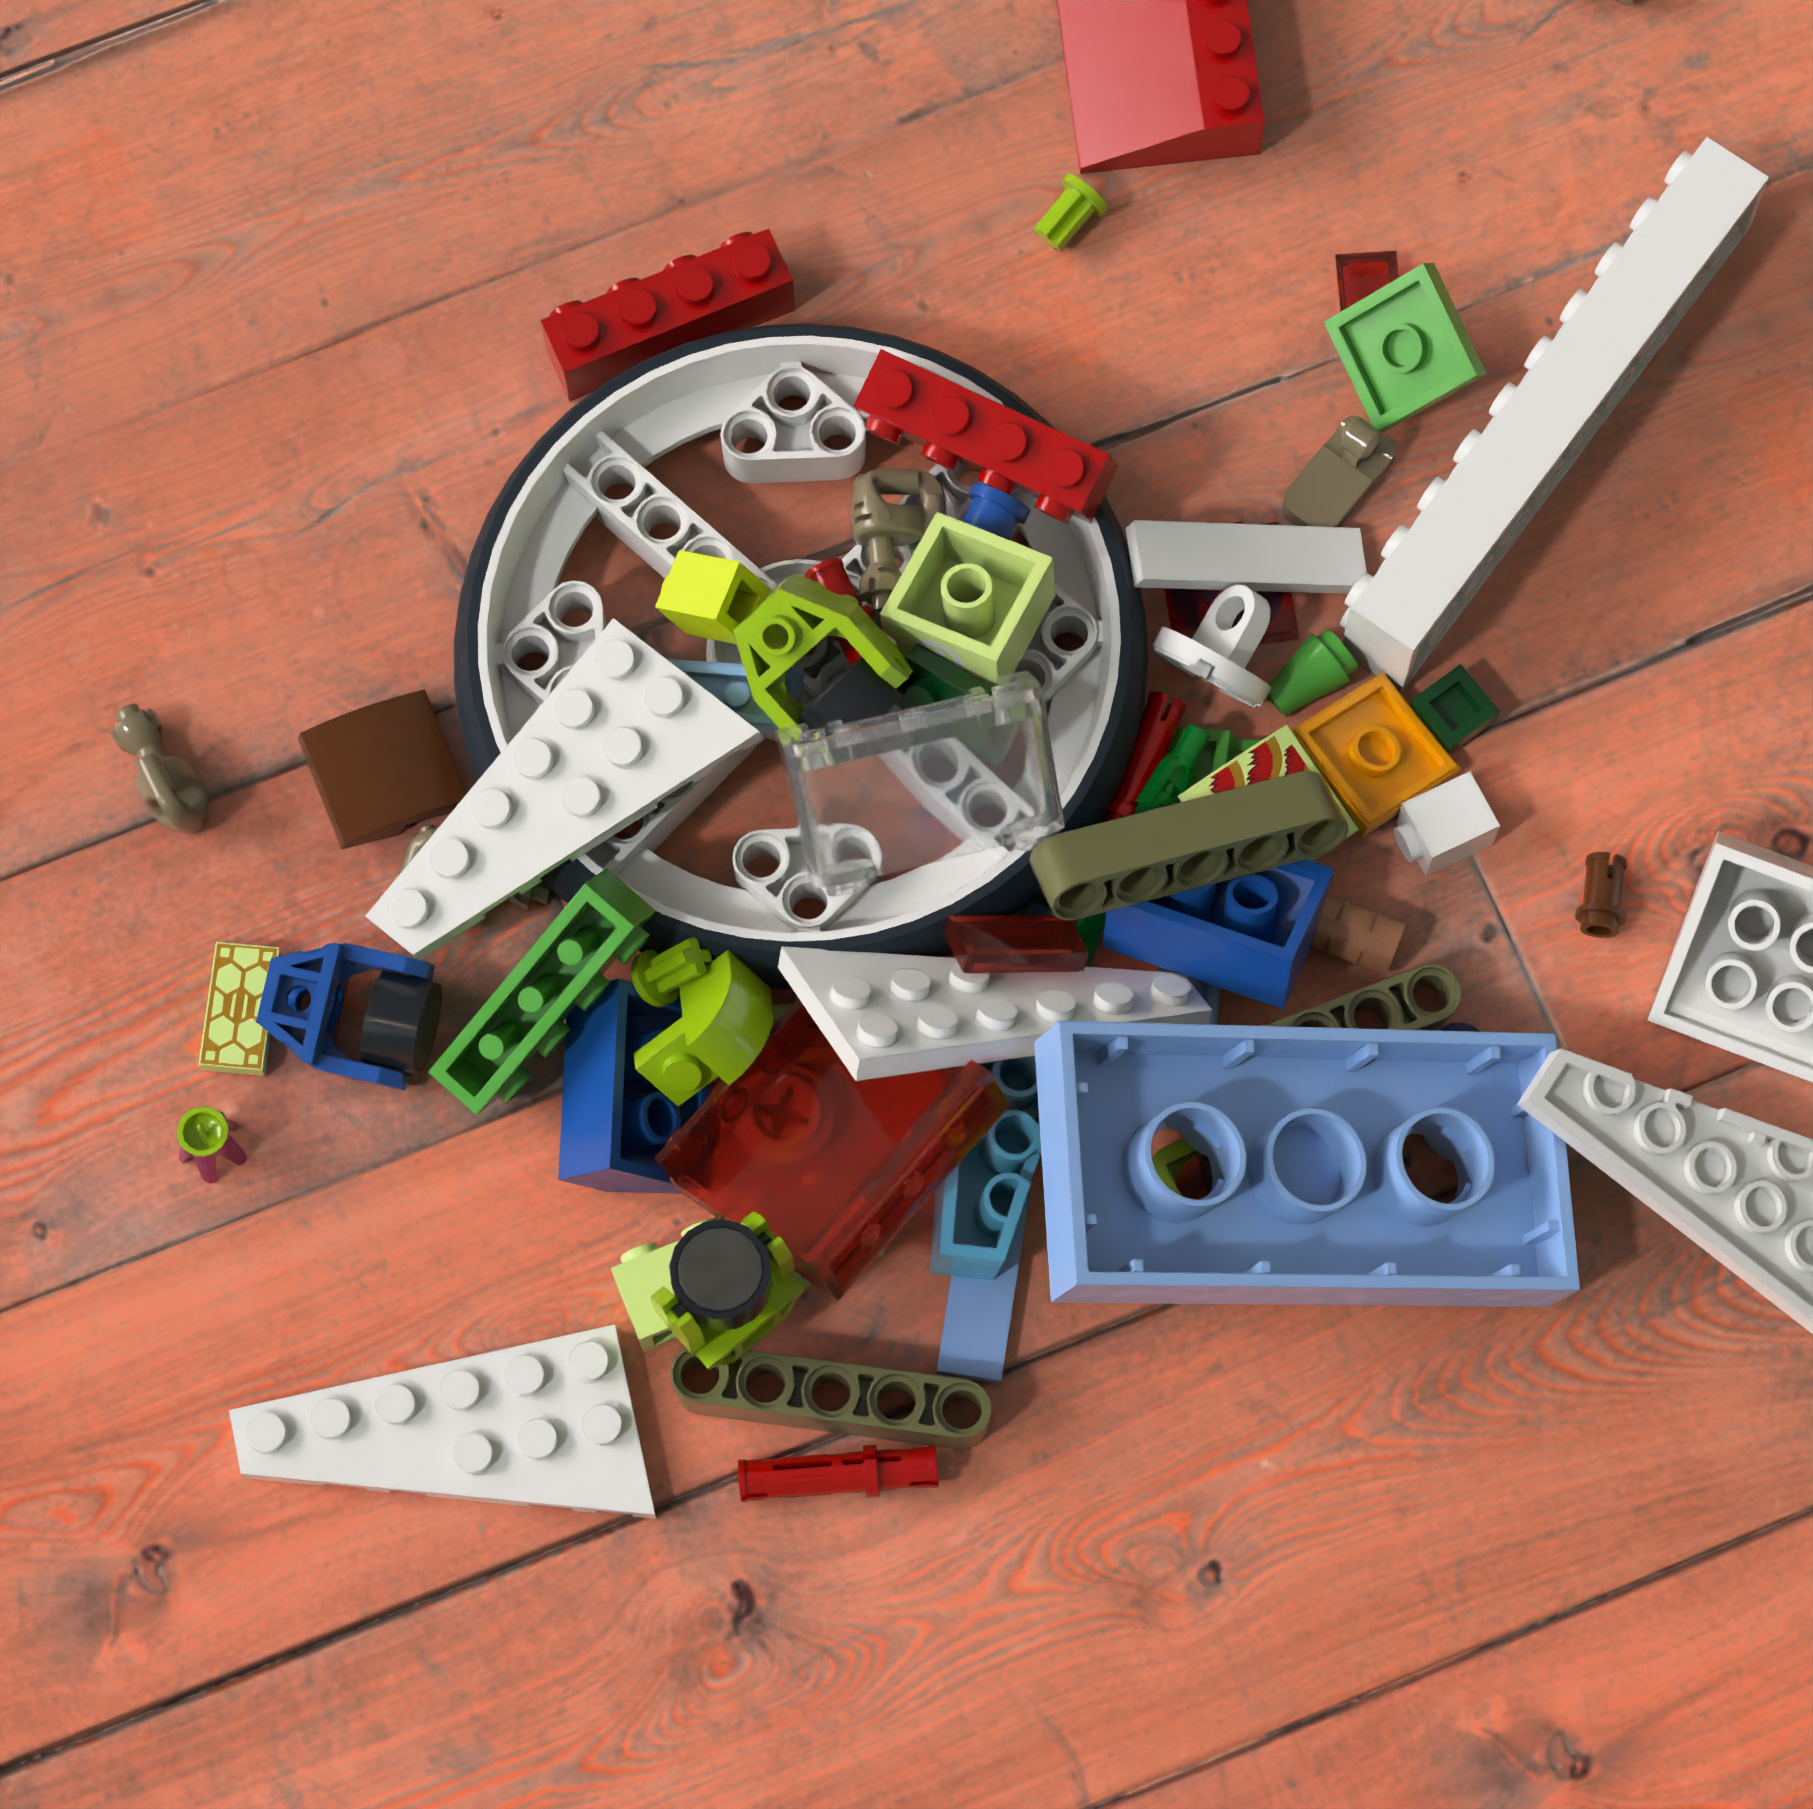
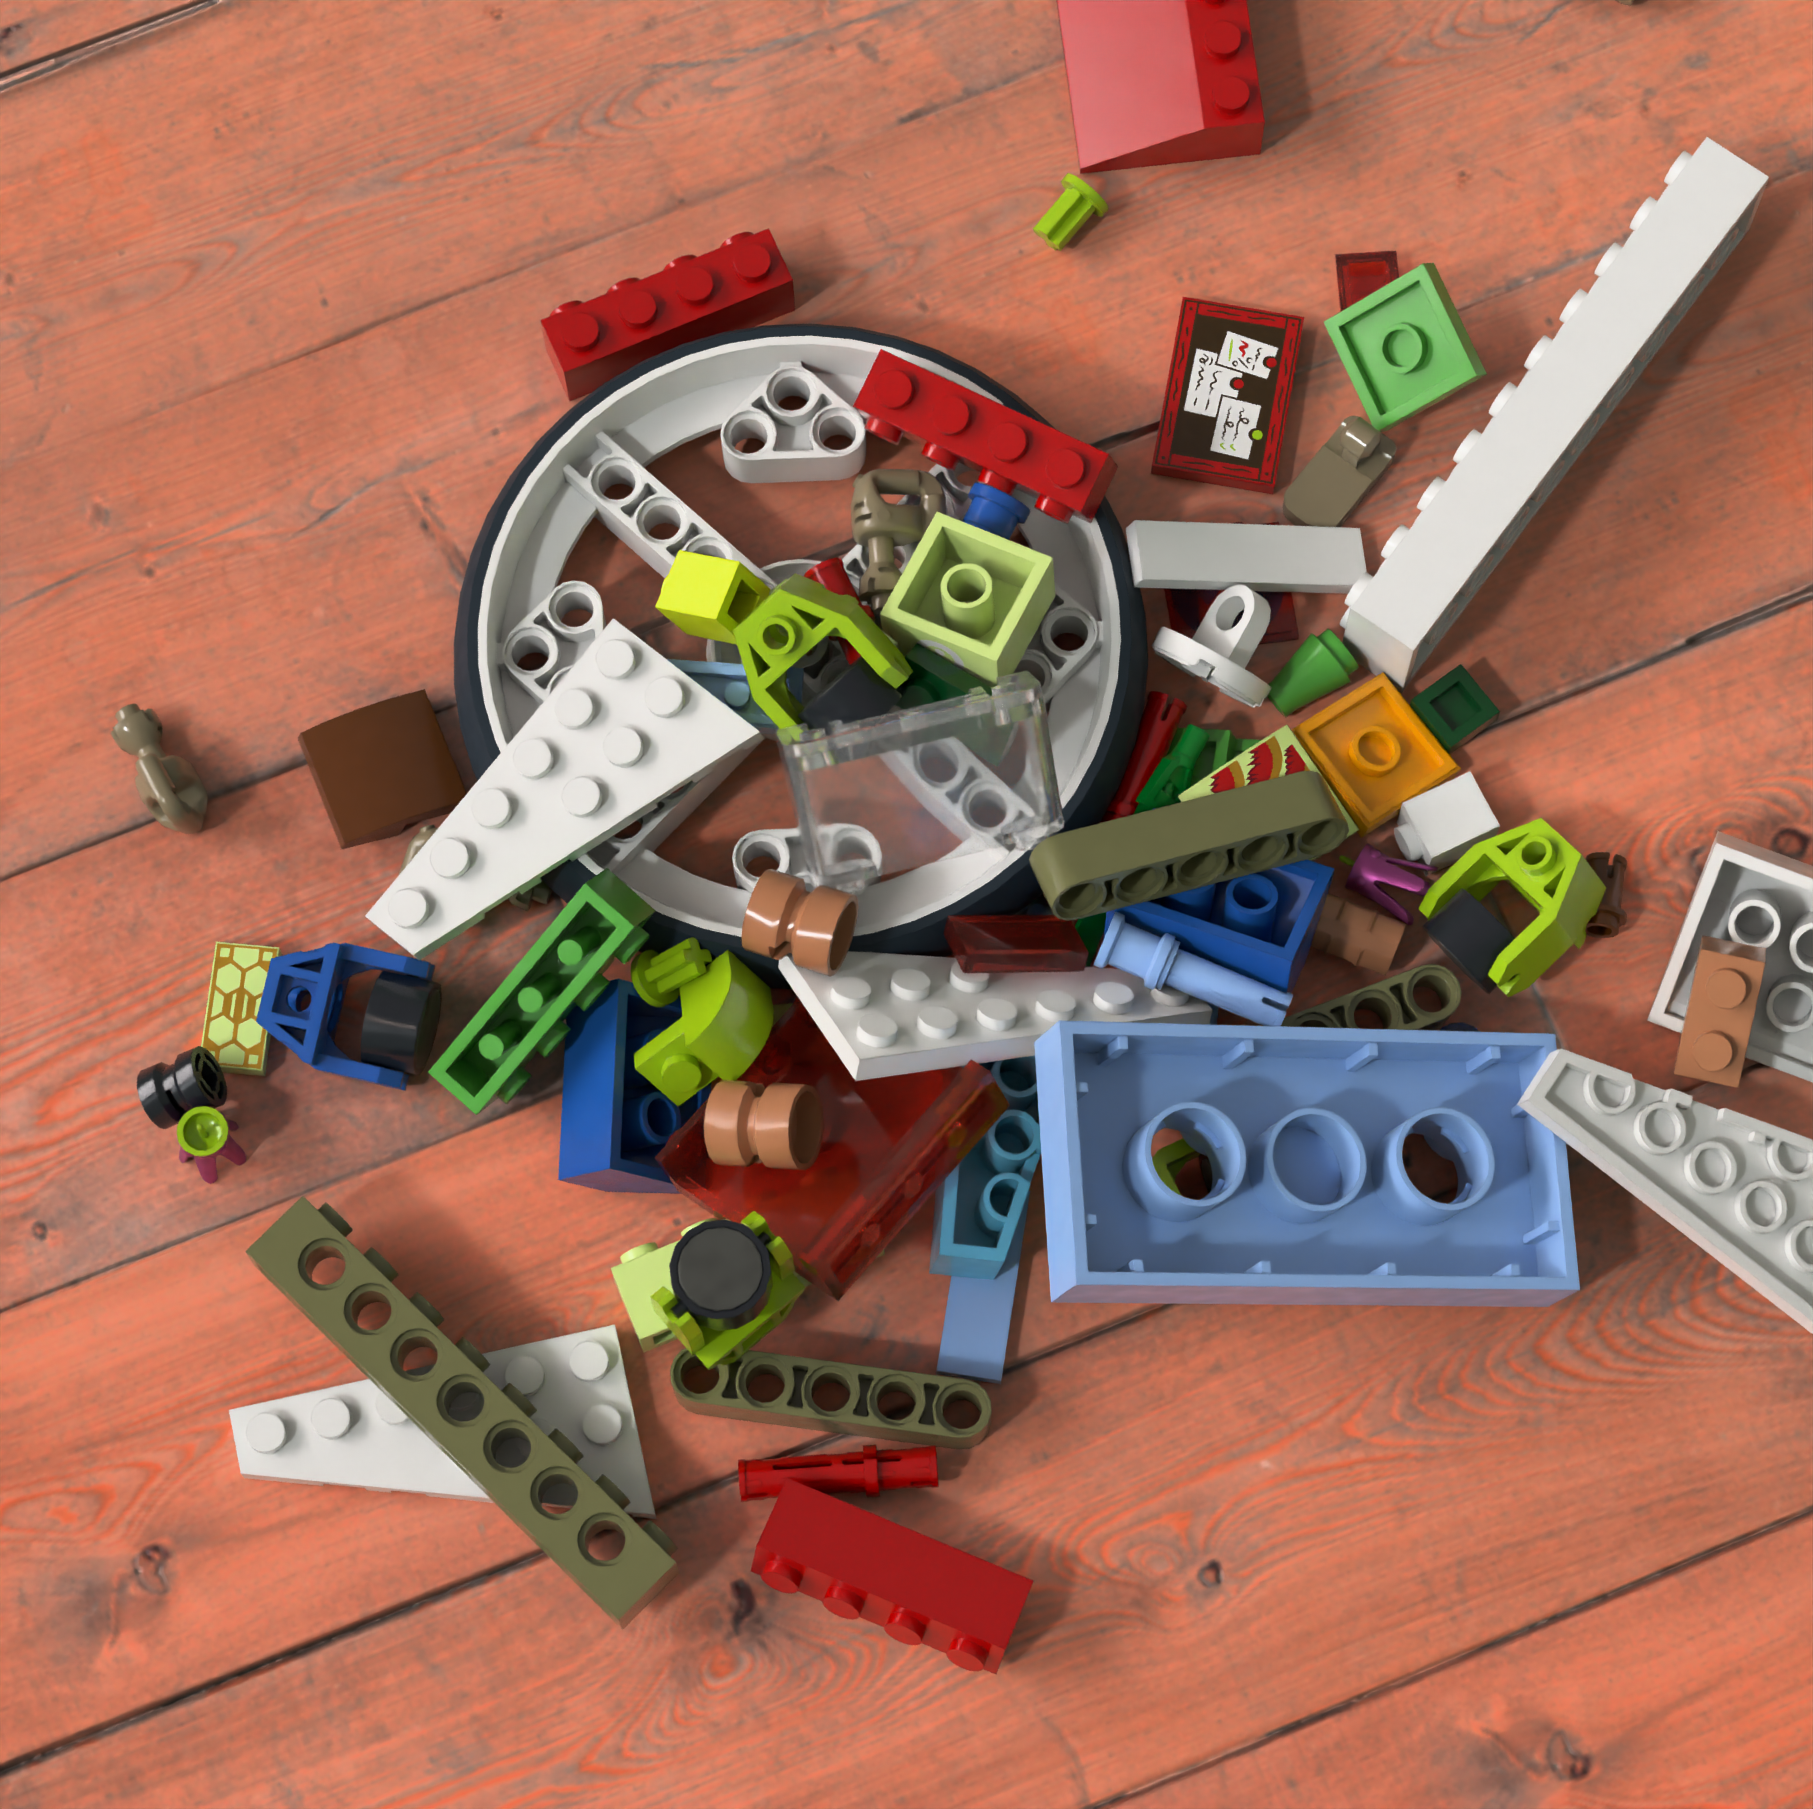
(177, 1088): none -> black wheel
(287, 1259): none -> olive brick
(763, 1124): none -> nougat wheel
(800, 922): none -> nougat wheel
(890, 1577): none -> red brick
(1162, 962): none -> light blue pin
(1227, 395): none -> tile
(1375, 868): none -> flat silver piece
(1540, 869): none -> lime piece
(1720, 1011): none -> nougat brick

